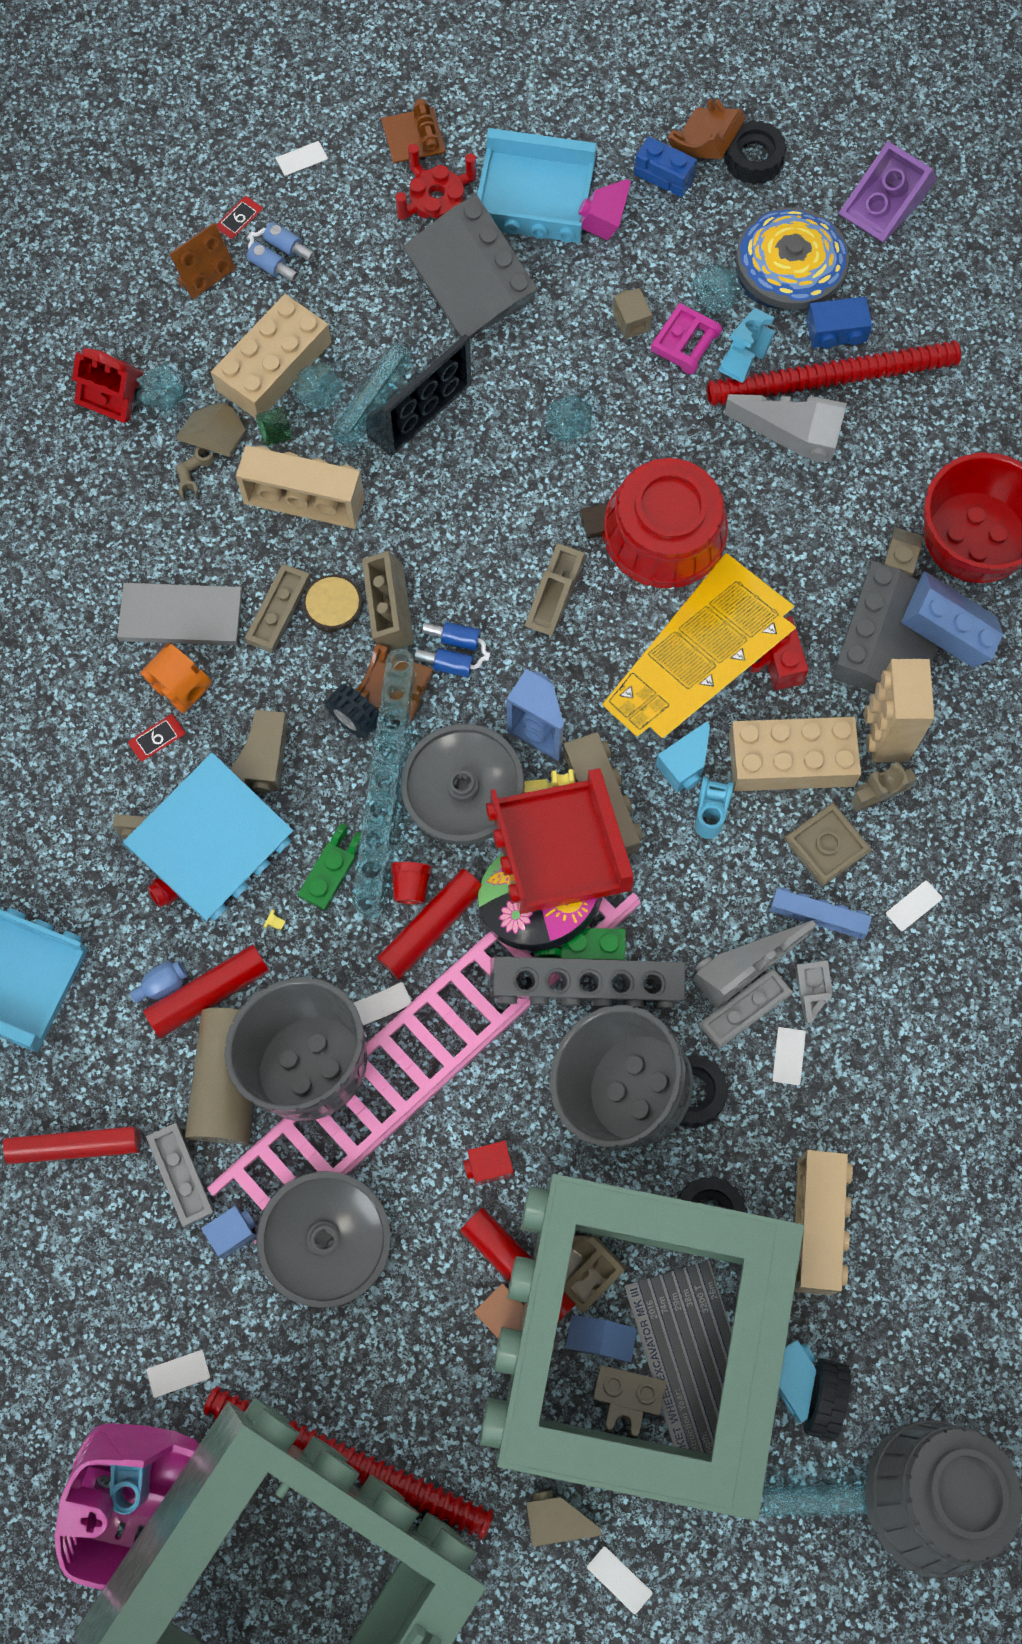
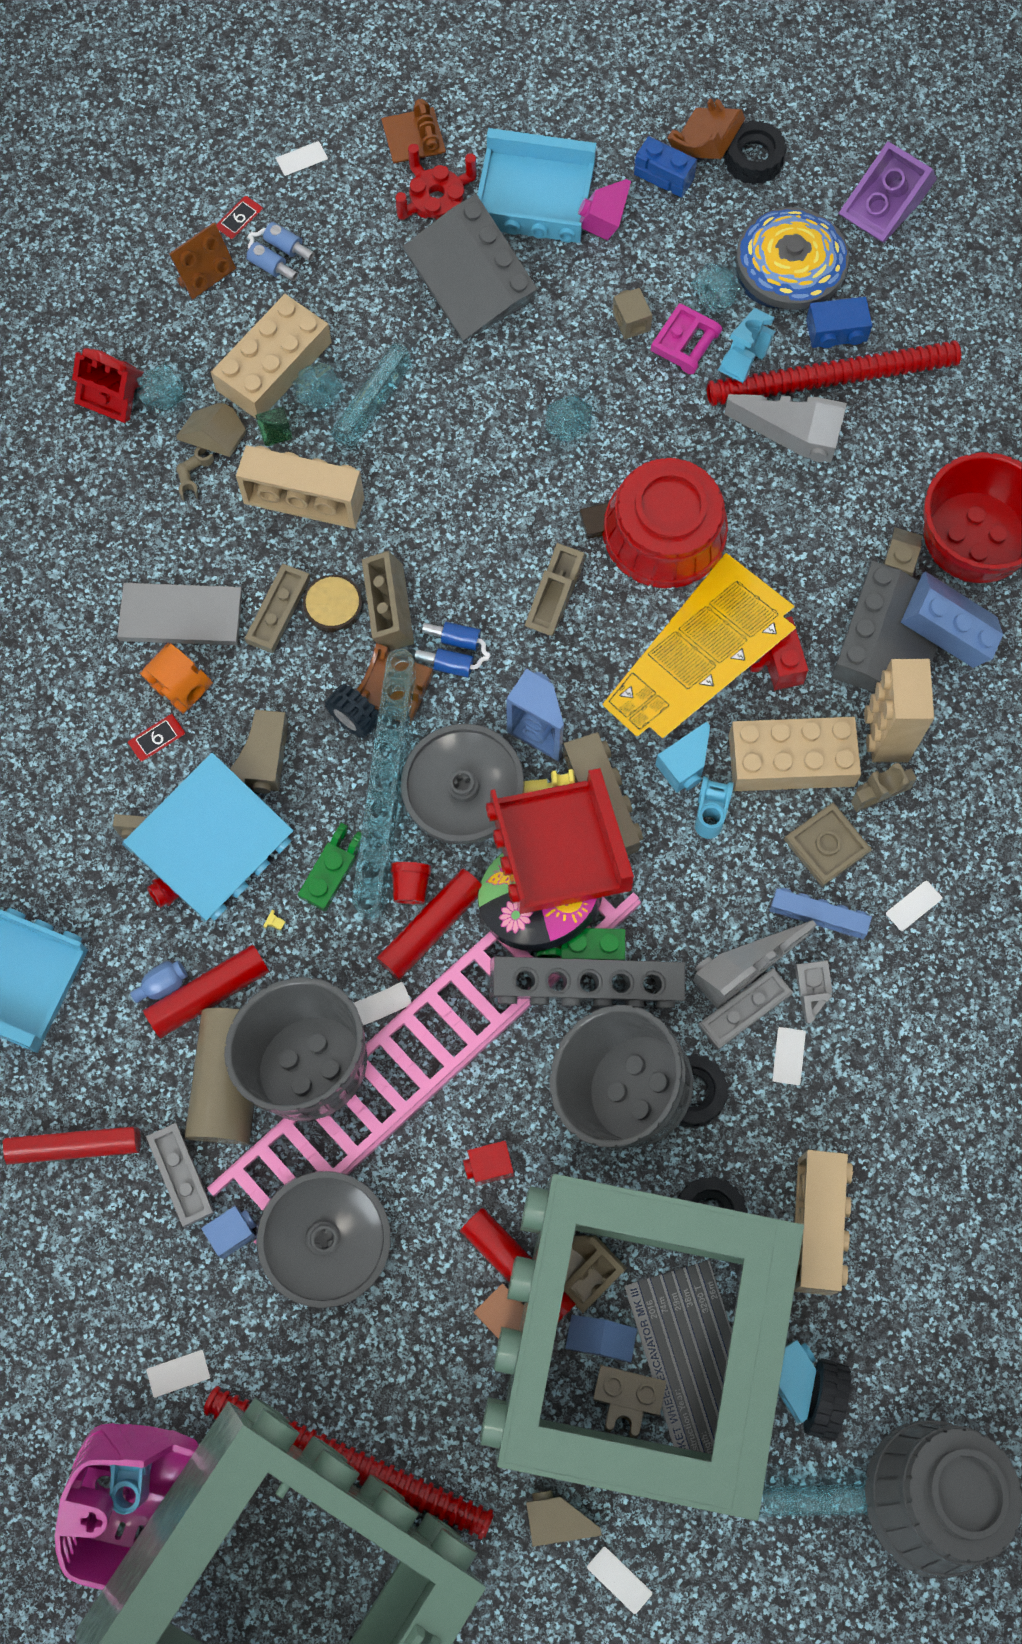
(421, 398): black slope -> none

